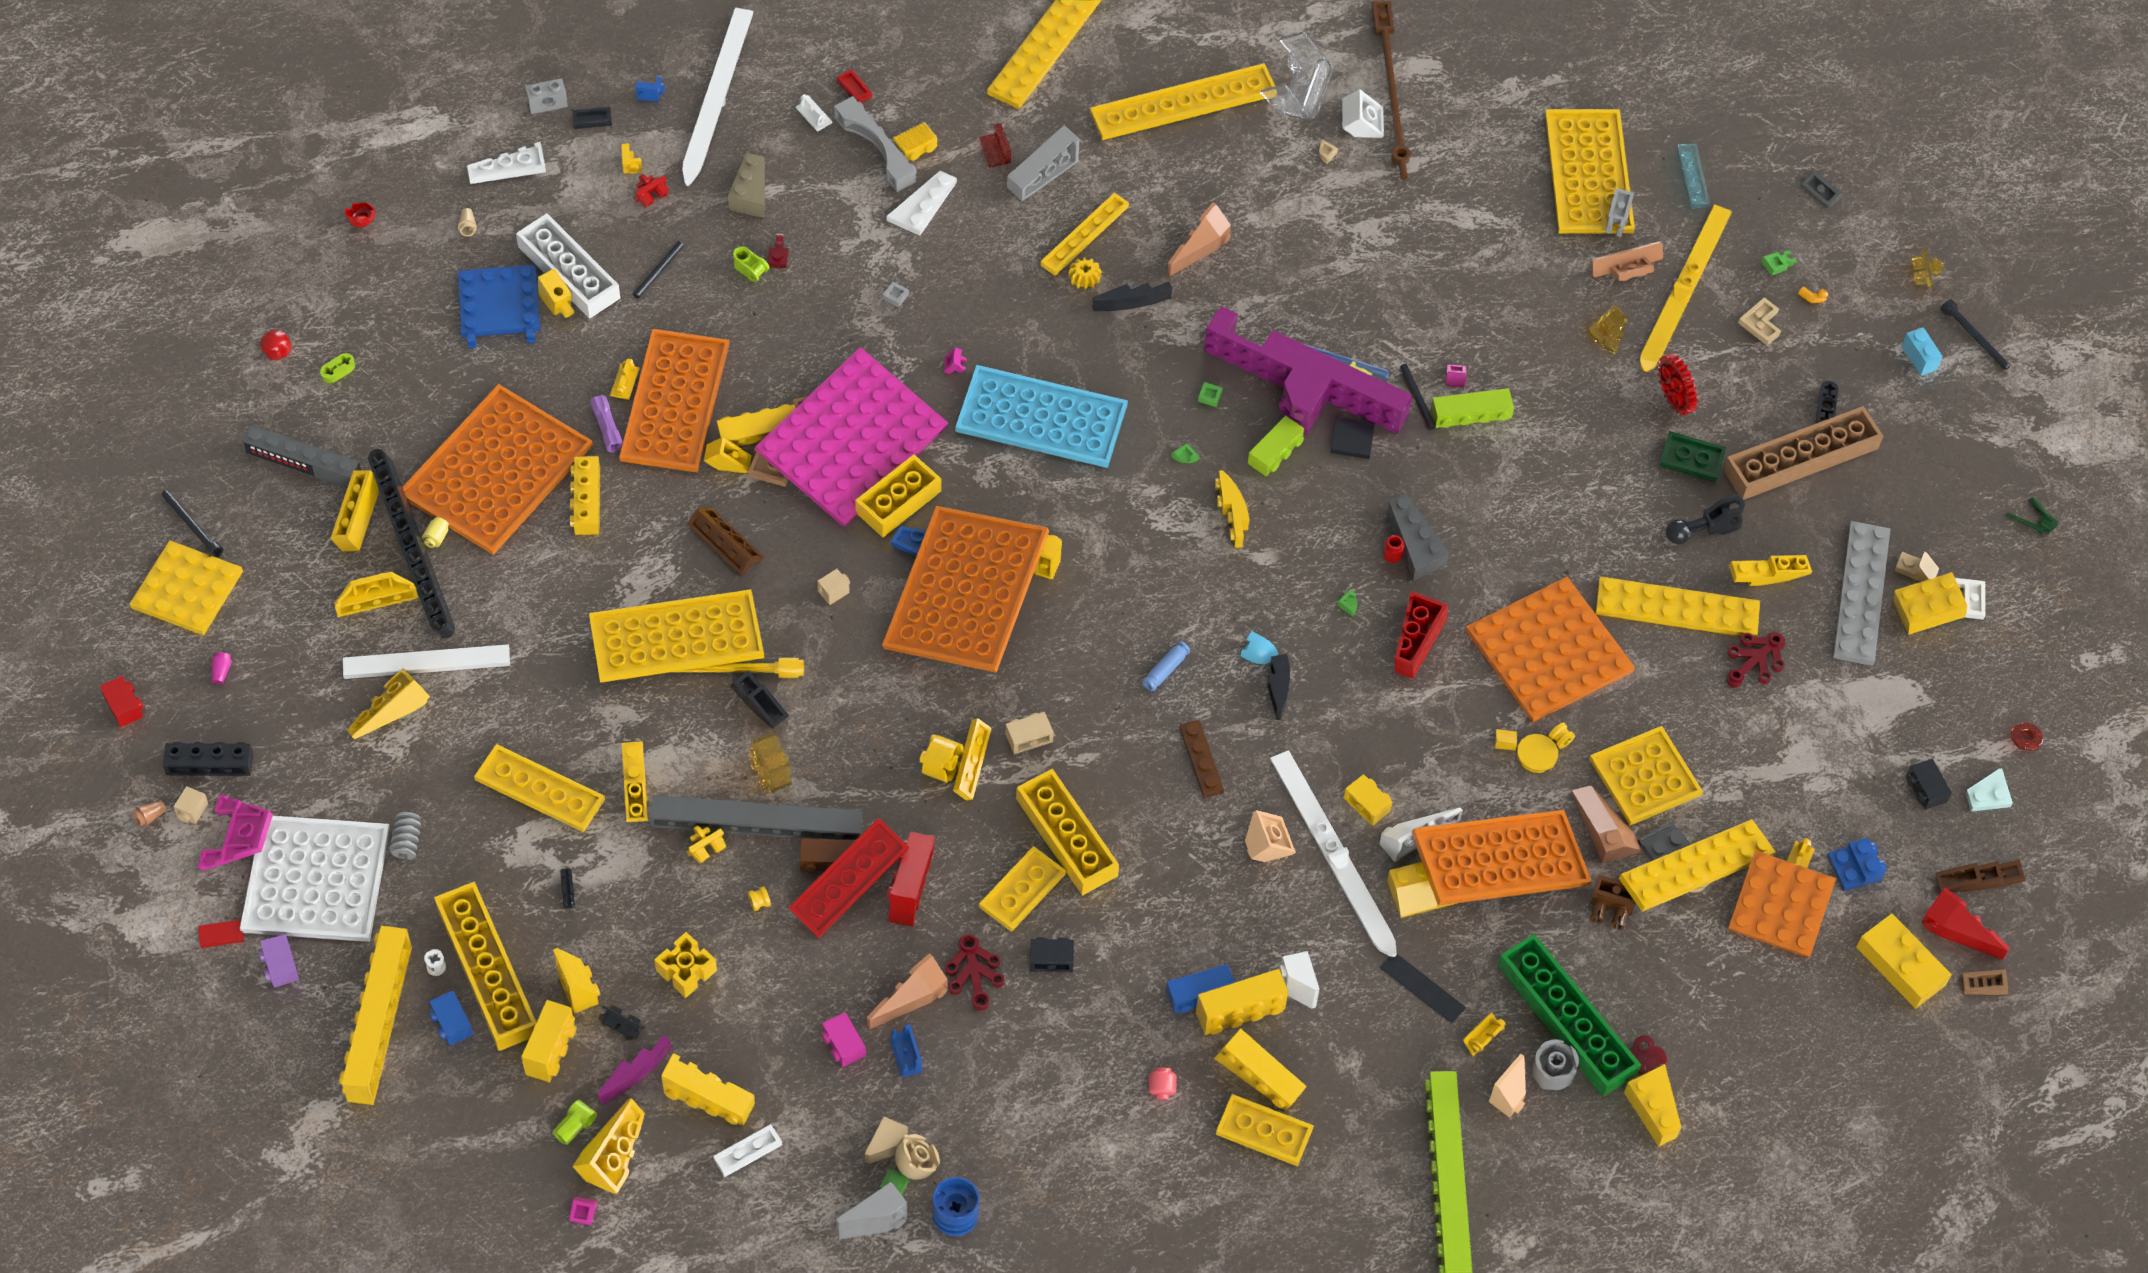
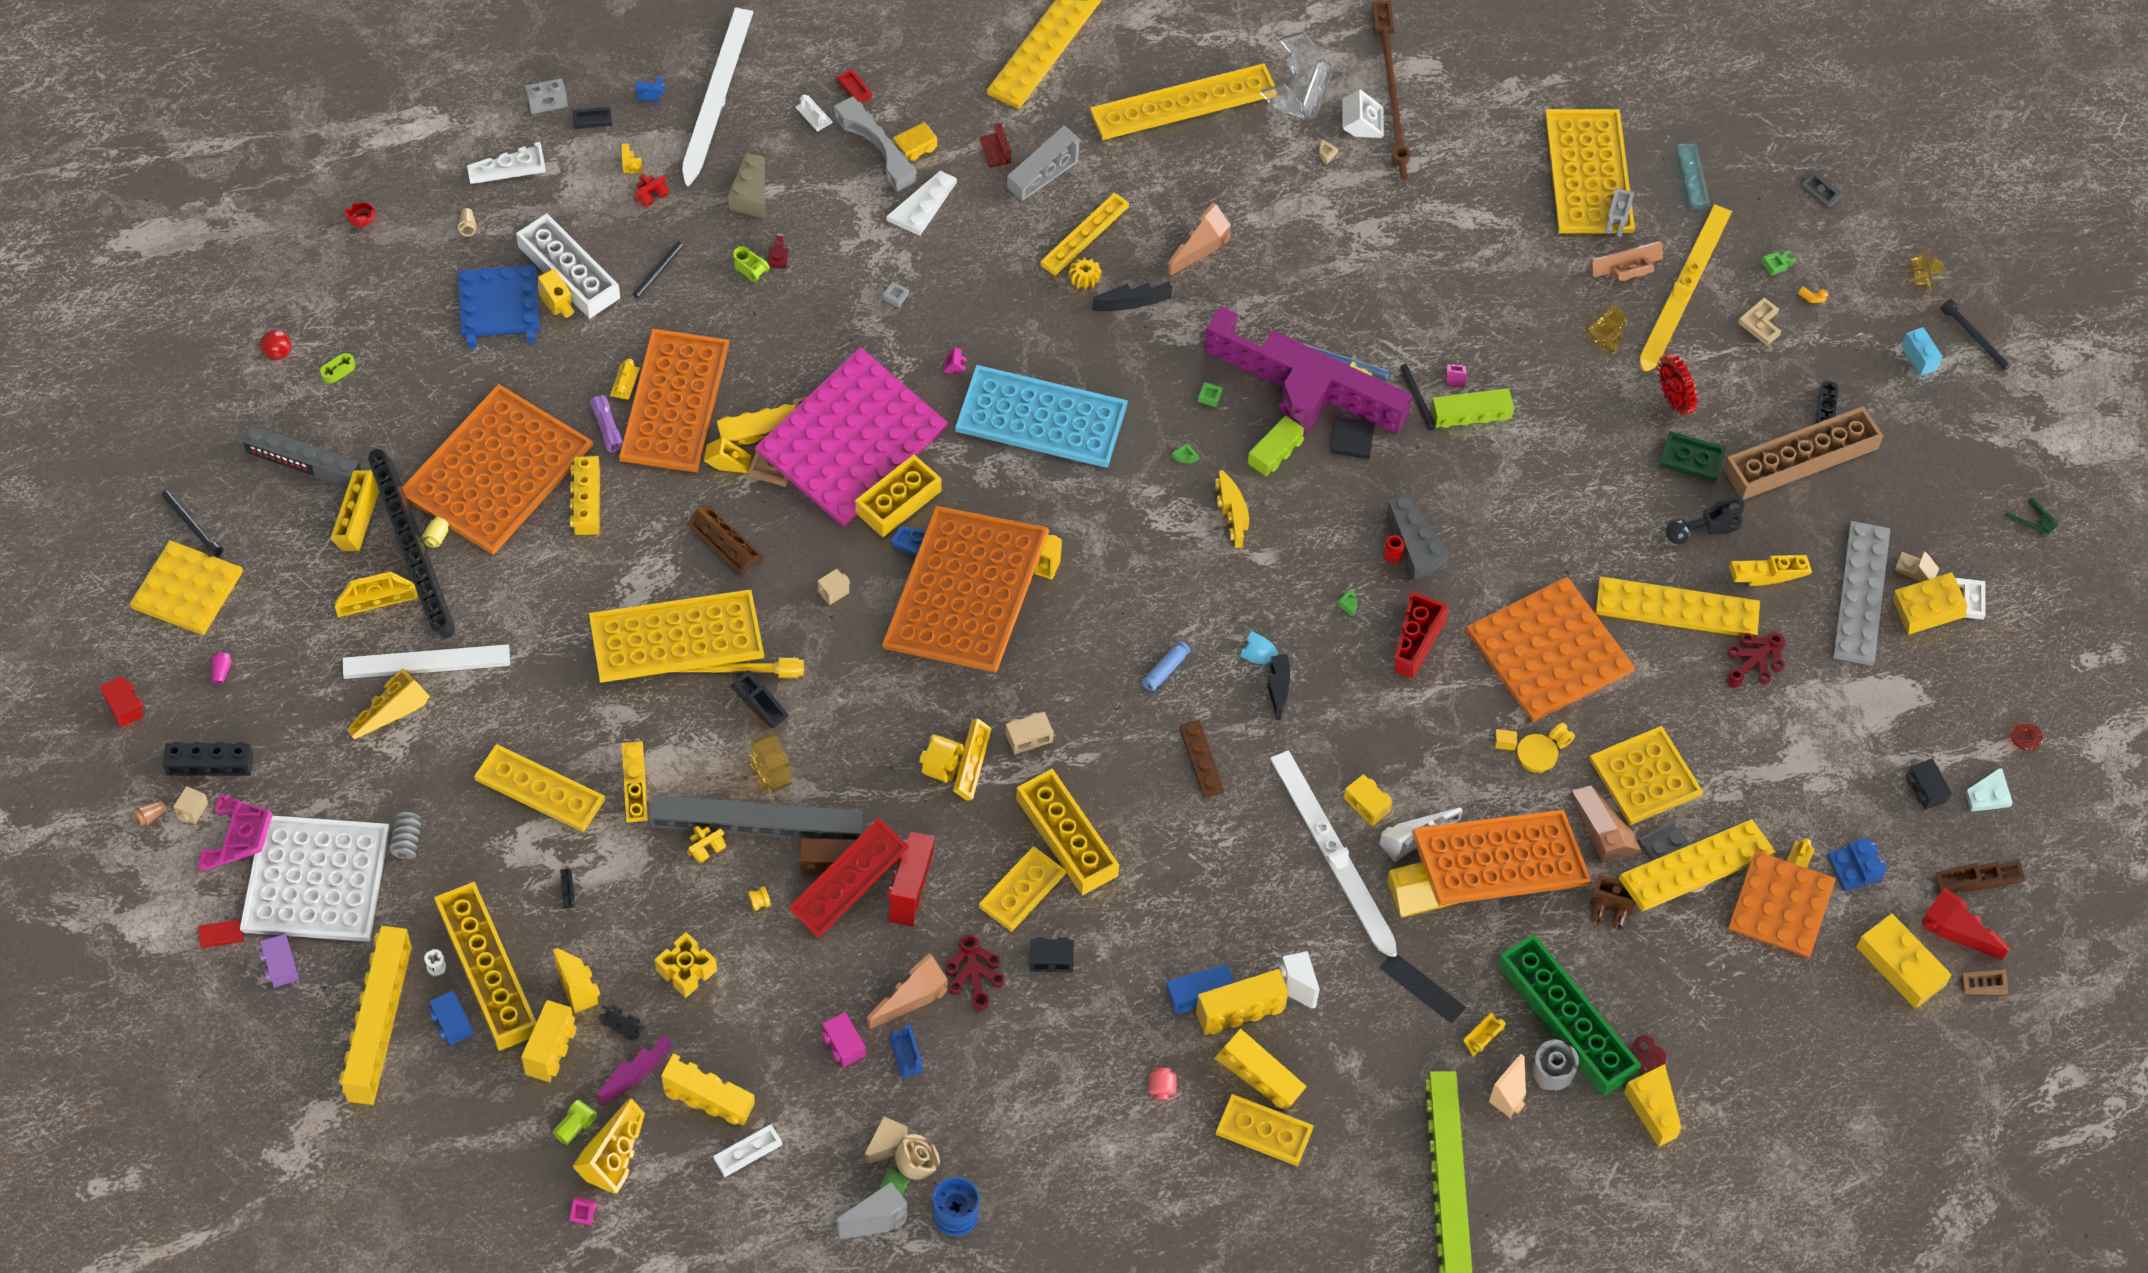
(1268, 837): light nougat slope -> none

